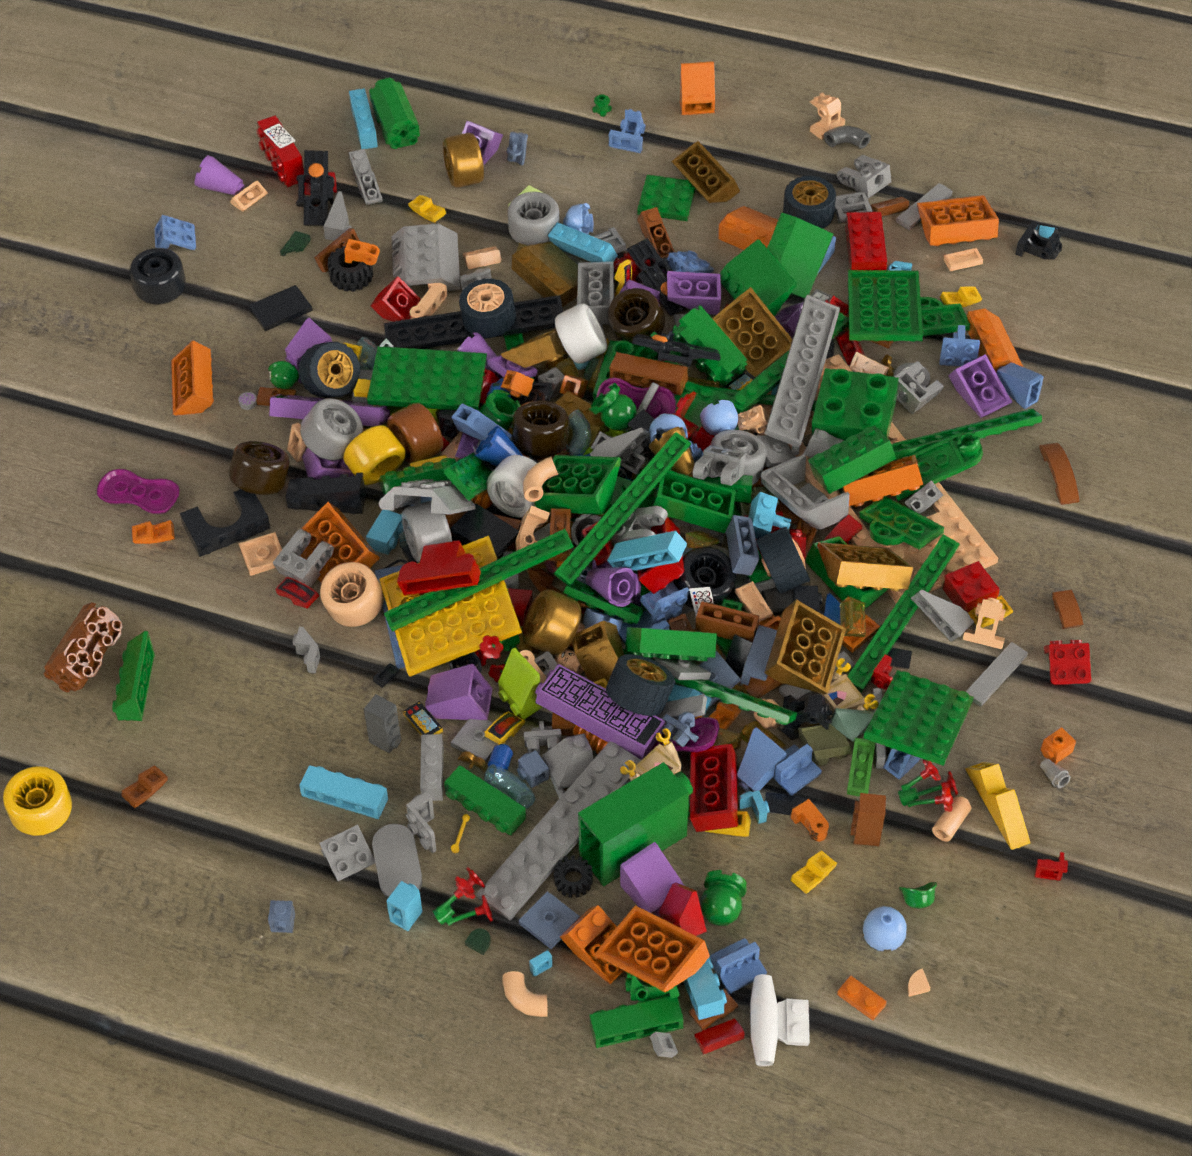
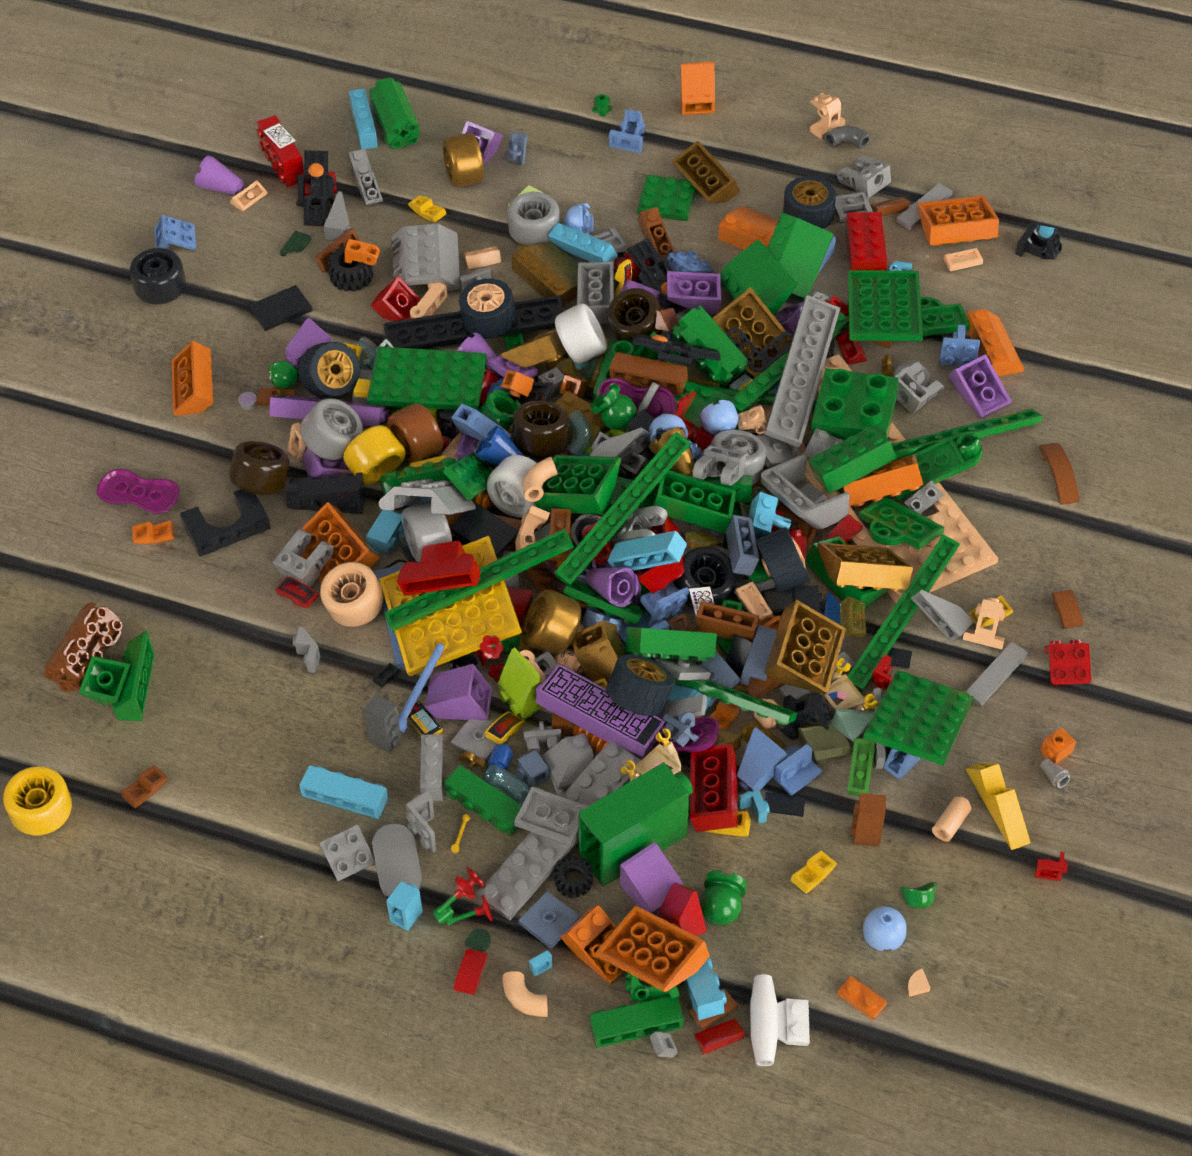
(104, 680): none -> green slope
(260, 553): light nougat tile -> none
(281, 916): sand blue brick -> none
(419, 686): none -> medium blue piece
(470, 971): none -> red slope
(550, 816): none -> light grey plate
(666, 319): none -> dark orange slope
(737, 964): medium blue bracket -> none
(762, 355): none -> black beam
(811, 819): orange leg -> none
(853, 643): orange plate -> none
(867, 365): light nougat plate -> none
(910, 796): plant -> none
(965, 295): yellow slope -> none
(970, 586): red brick -> none
(1021, 384): medium blue slope -> none

